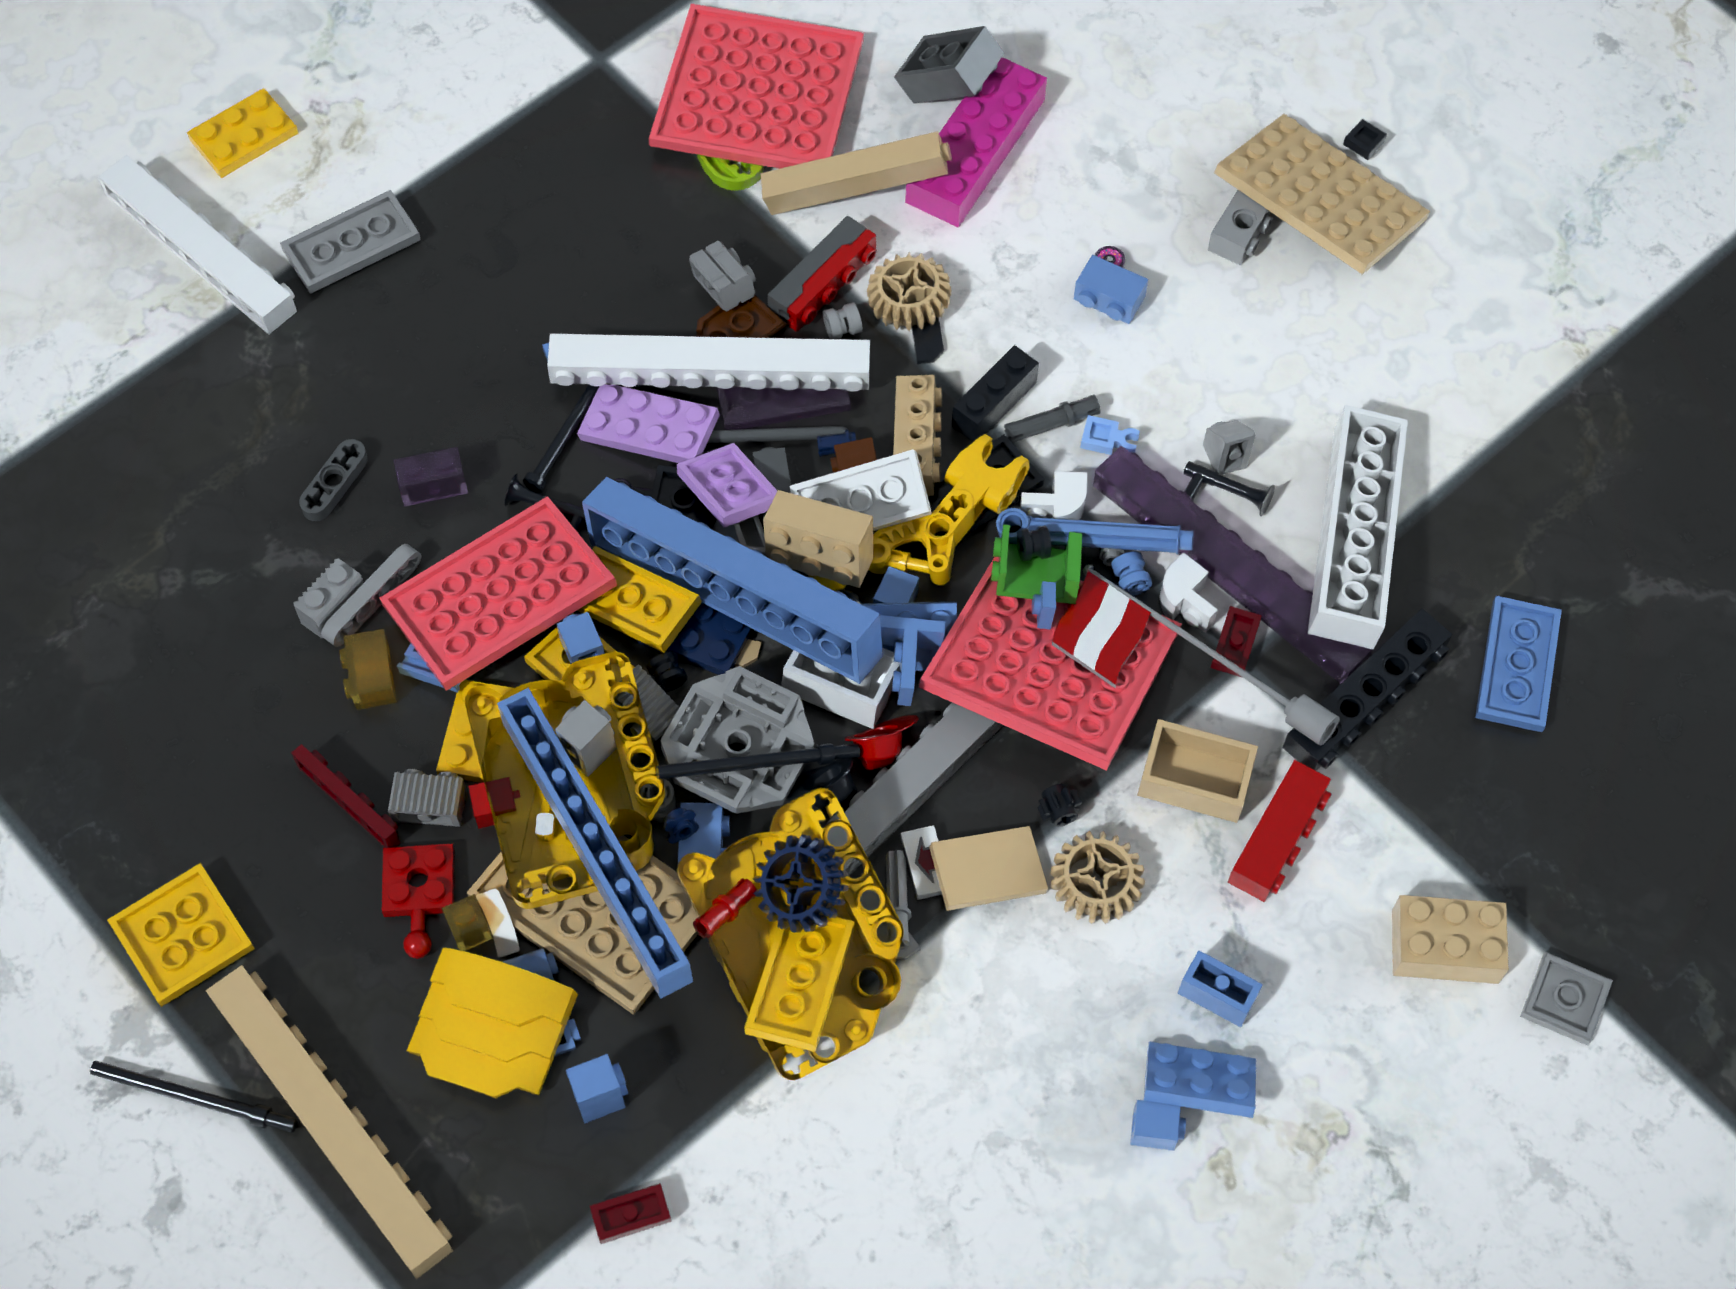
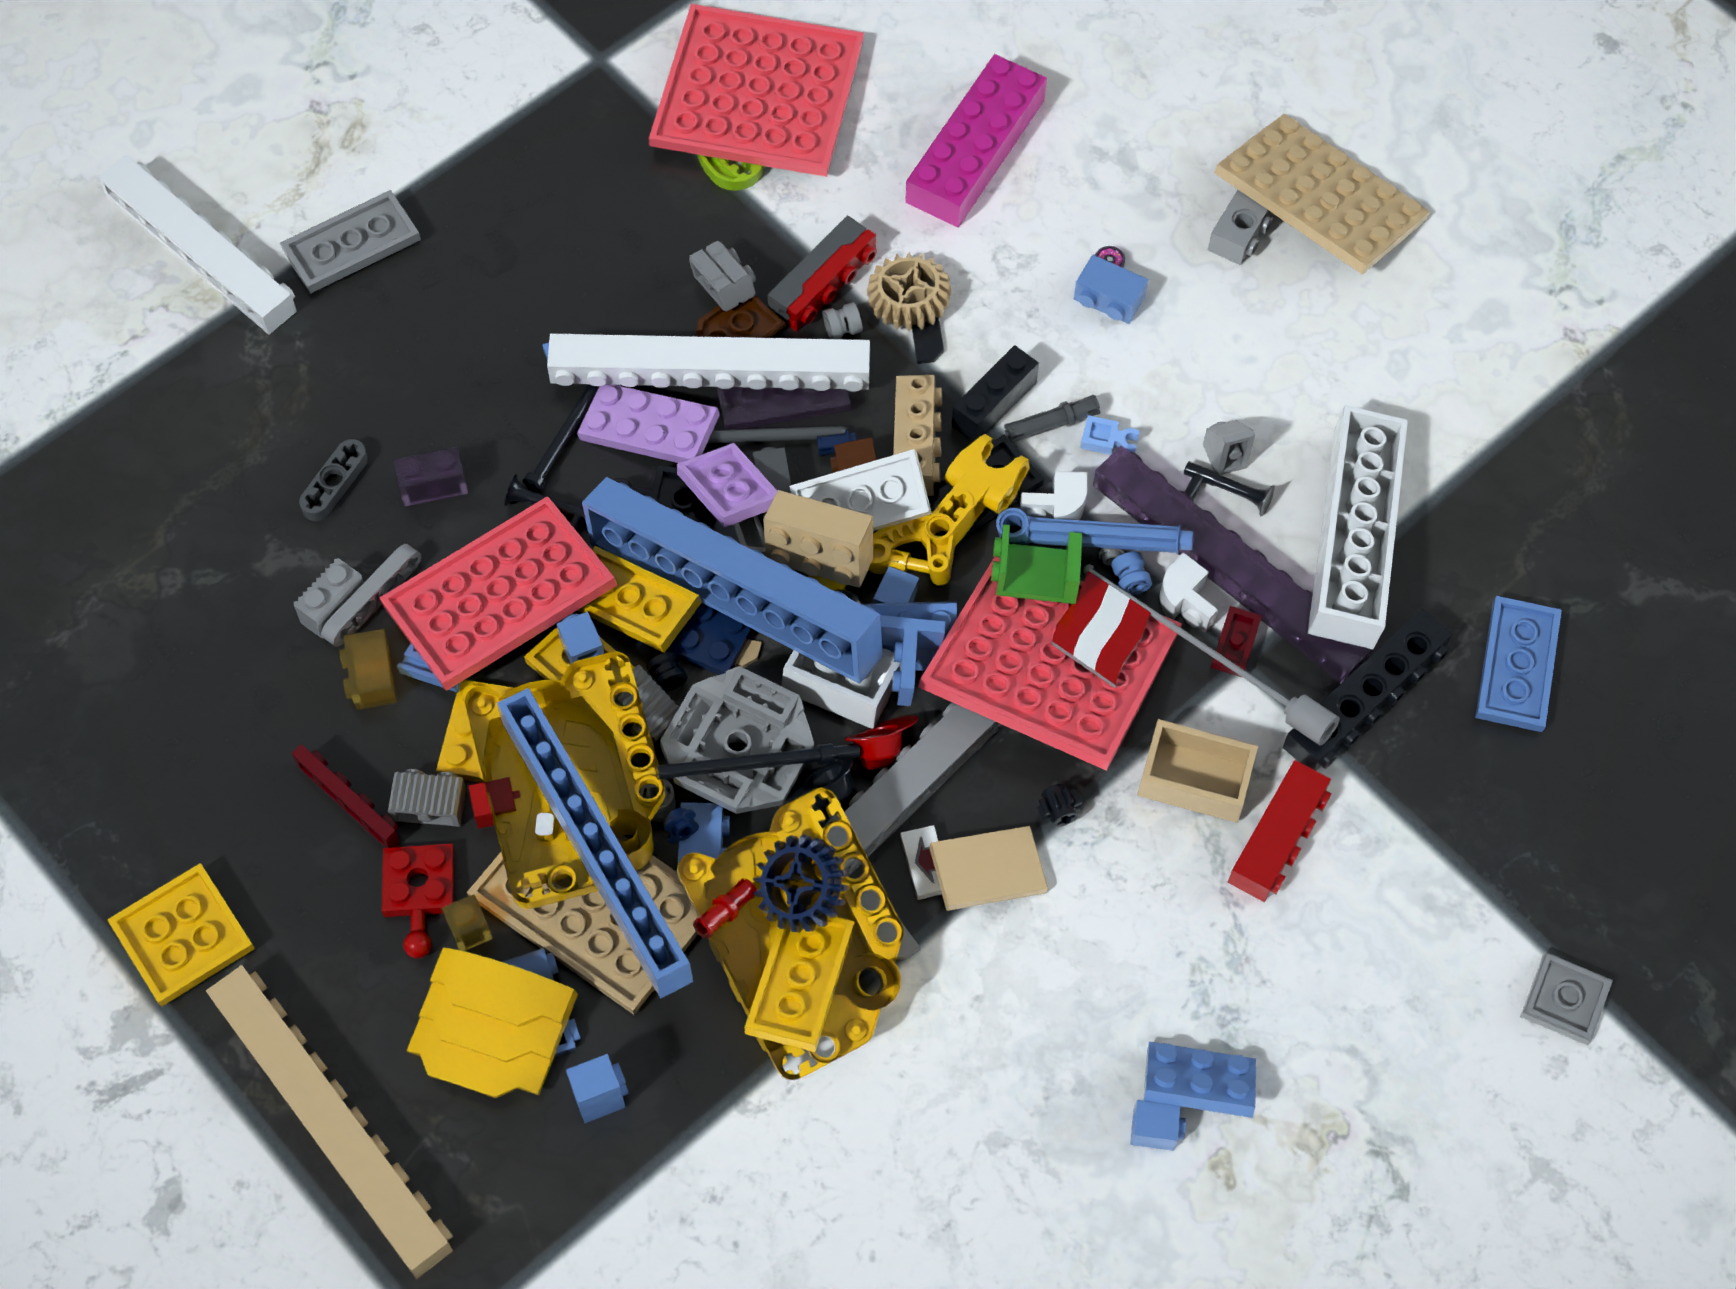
(242, 132): yellow plate -> none
(257, 1115): black bar -> none
(499, 922): sticker -> none
(587, 736): light grey brick -> none
(630, 1213): dark red plate -> none
(855, 173): tan brick -> none
(897, 893): light grey axle -> none
(949, 65): dark grey brick -> none
(1034, 543): black wheel -> none
(1045, 605): medium blue plate -> none
(1071, 884): tan gear -> none
(1219, 988): medium blue brick -> none
(1364, 139): black plate -> none
(1449, 939): tan brick -> none

